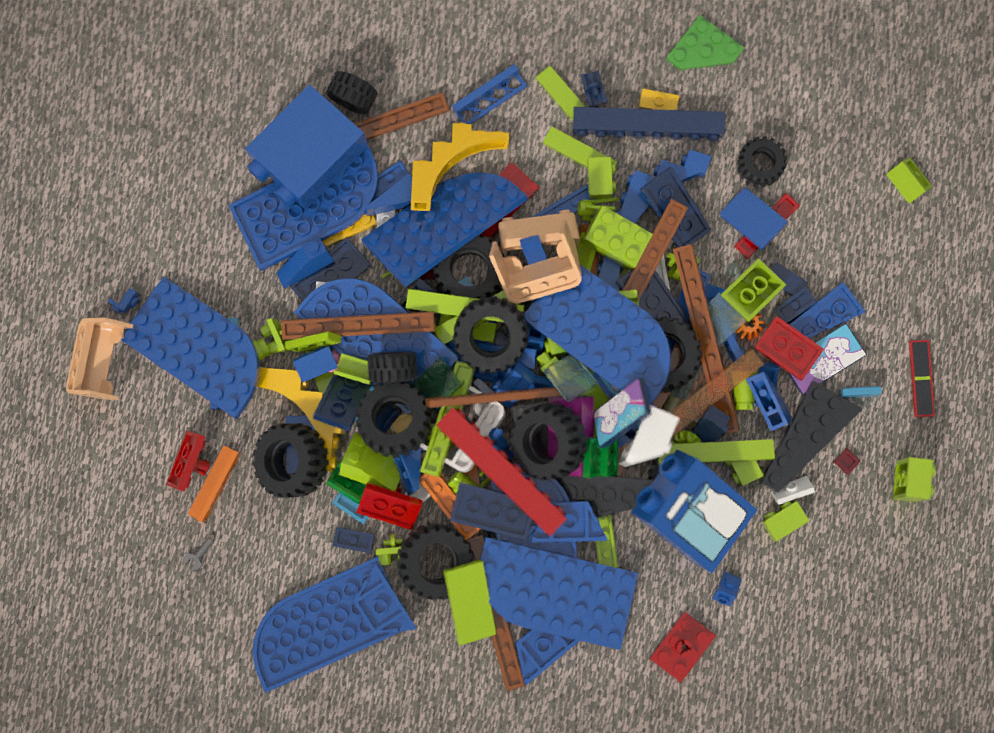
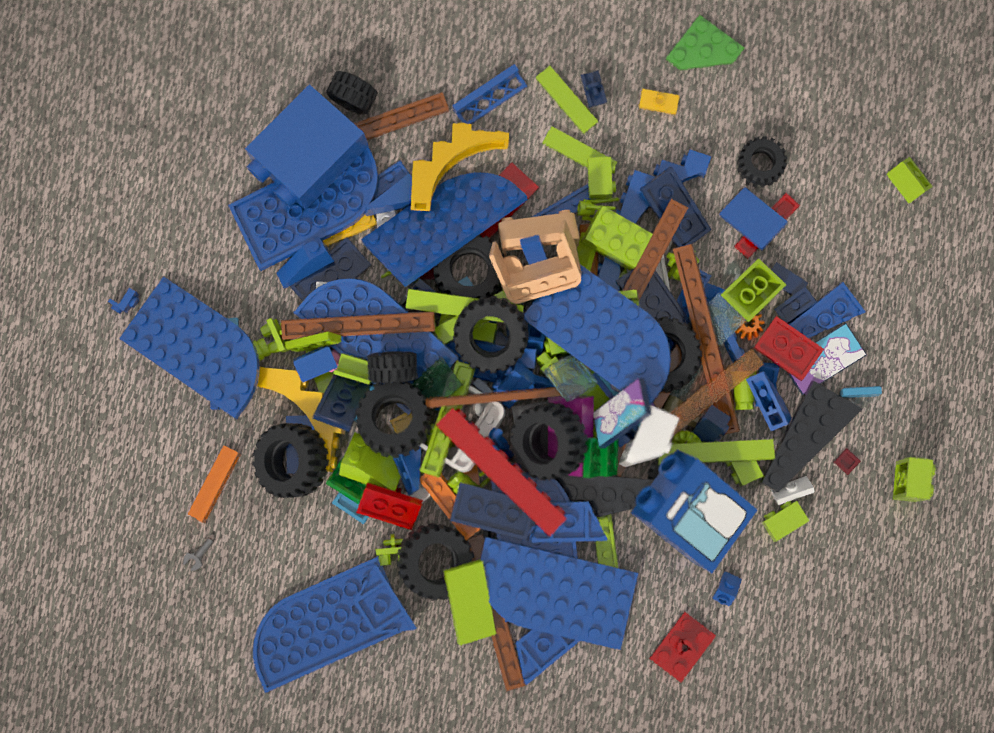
(93, 356): light nougat windscreen -> none
(188, 461): red plate -> none
(353, 540): dark blue plate -> none
(386, 418): dark blue tile -> none
(648, 122): dark blue brick -> none
(921, 378): black tile -> none

